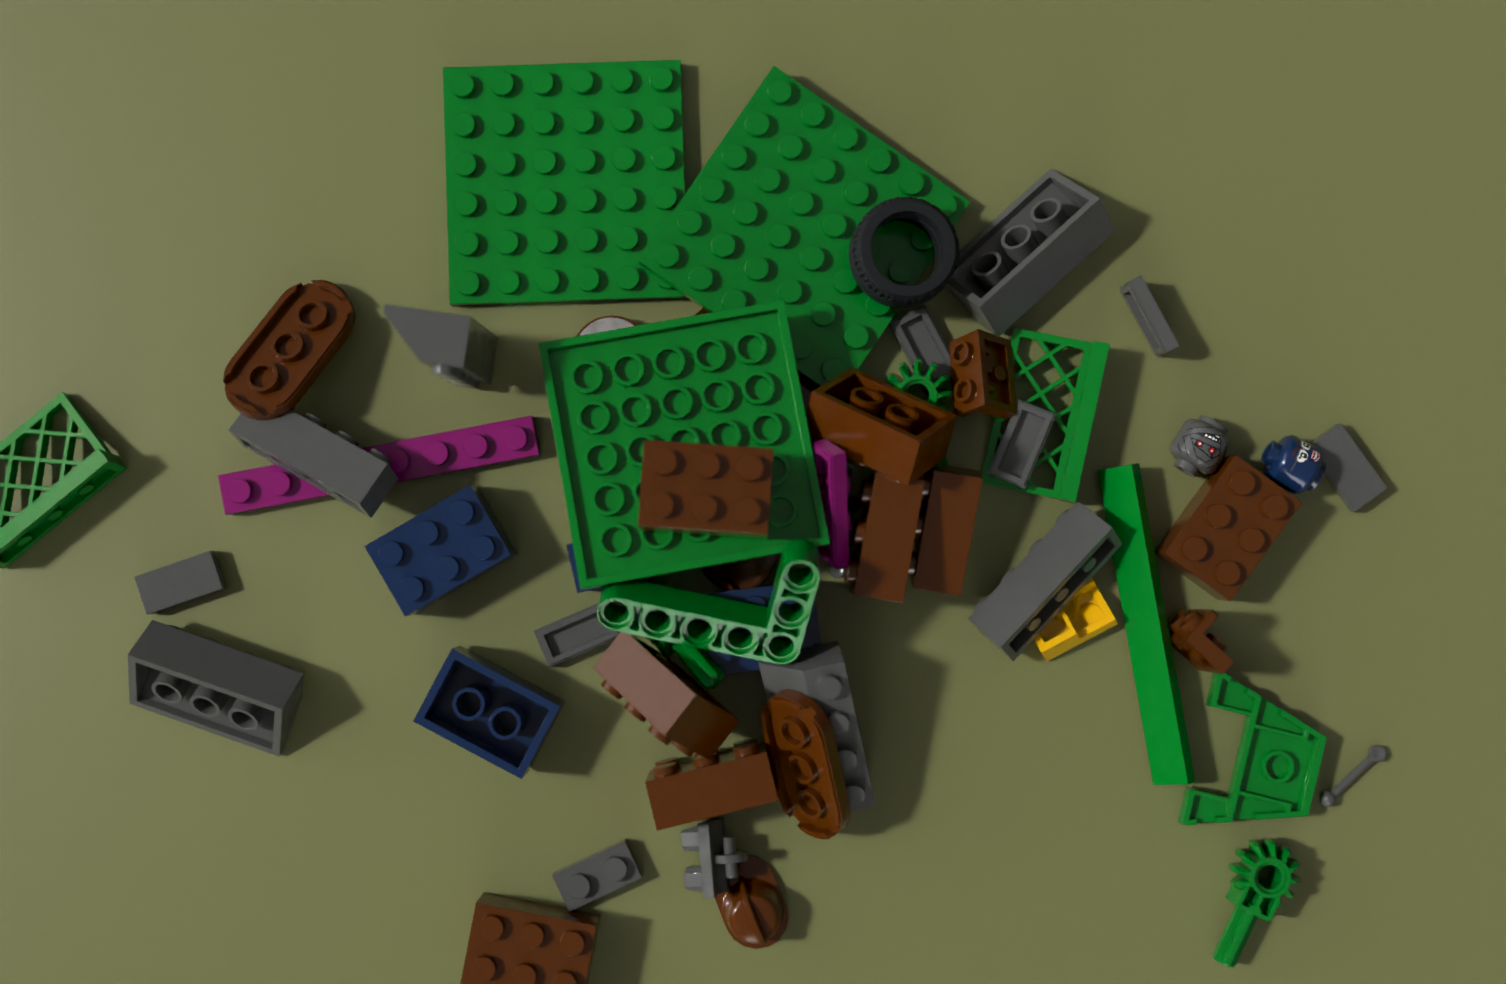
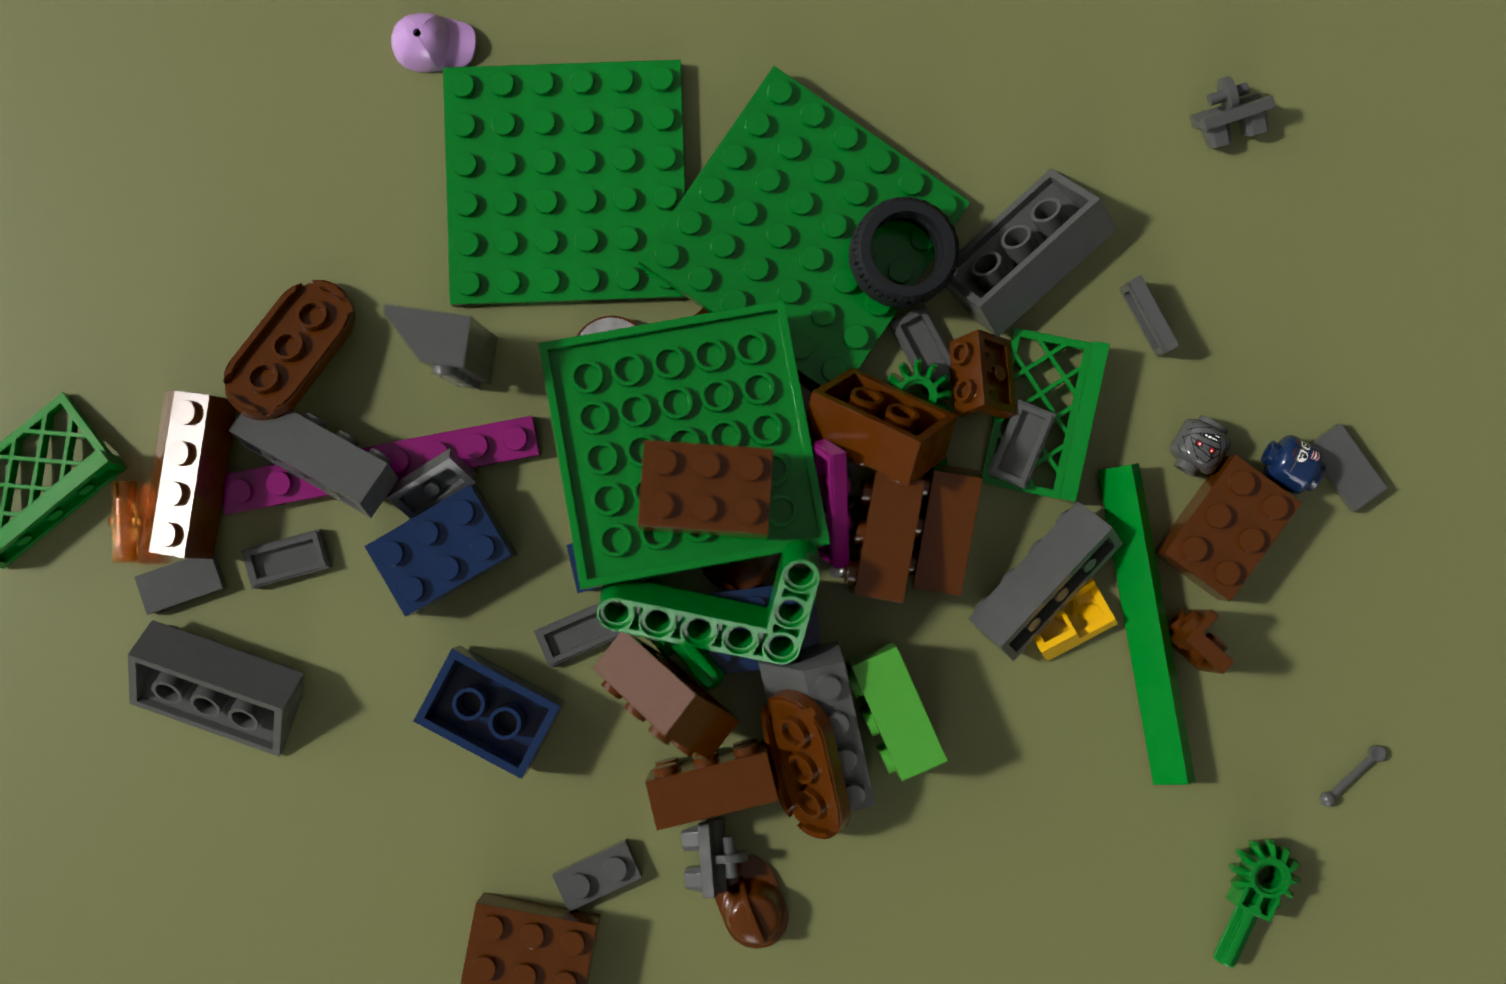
(124, 522): none -> clear orange pin
(188, 475): none -> reddish brown slope
(286, 558): none -> dark grey tile
(431, 483): none -> dark grey plate
(440, 44): none -> lavender cap
(894, 712): none -> bright green brick
(1249, 110): none -> dark grey hips
(1272, 767): green wing -> none

